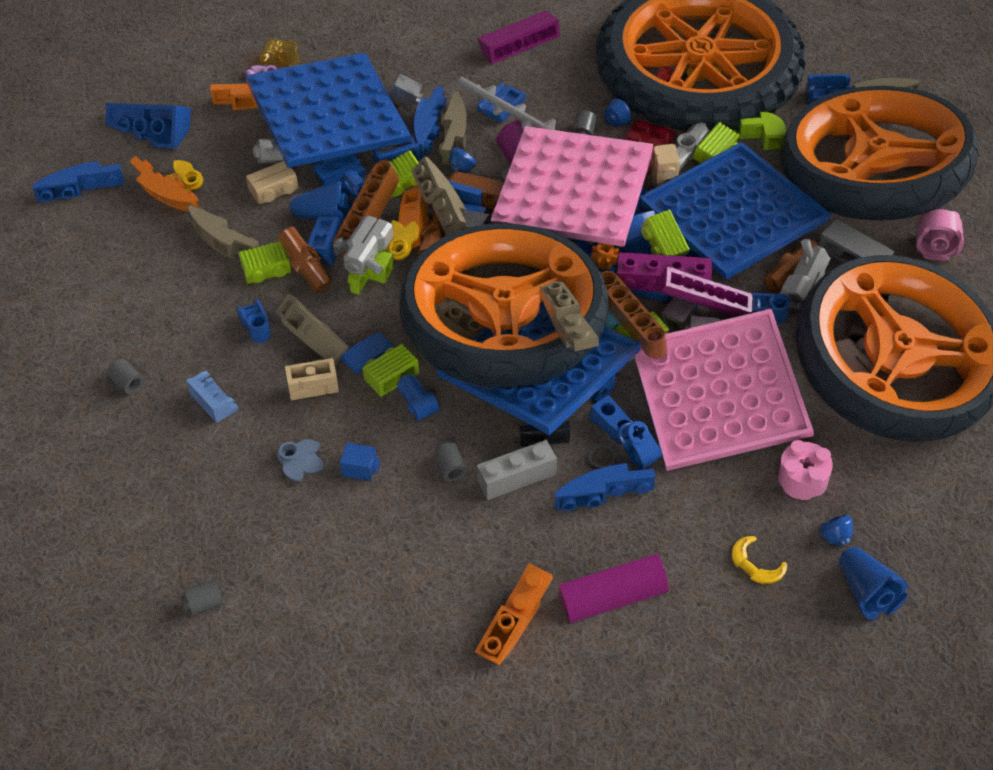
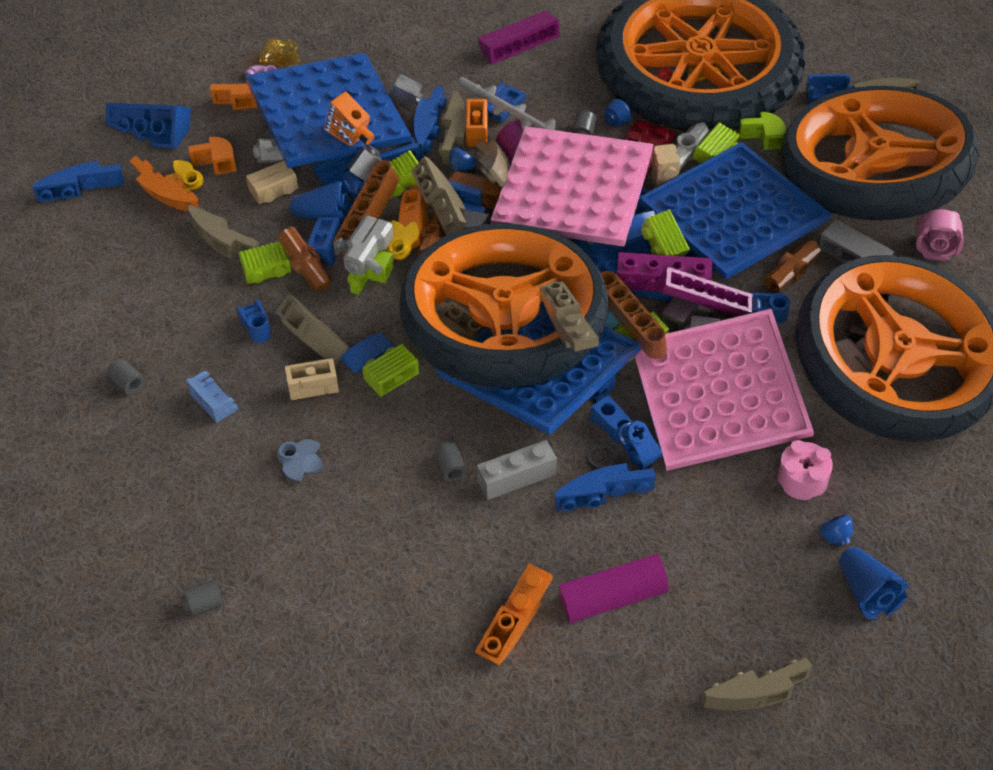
(218, 152): none -> orange brick
(348, 121): none -> orange torso
(359, 461): blue brick -> none
(364, 161): none -> flat silver brick
(418, 400): blue piece -> none
(476, 121): none -> orange brick
(494, 162): none -> dark tan slope
(530, 435): black tile -> none
(604, 255): orange gear -> none
(748, 692): none -> dark tan slope
(760, 576): yellow piece -> none
(807, 273): light grey piece -> none

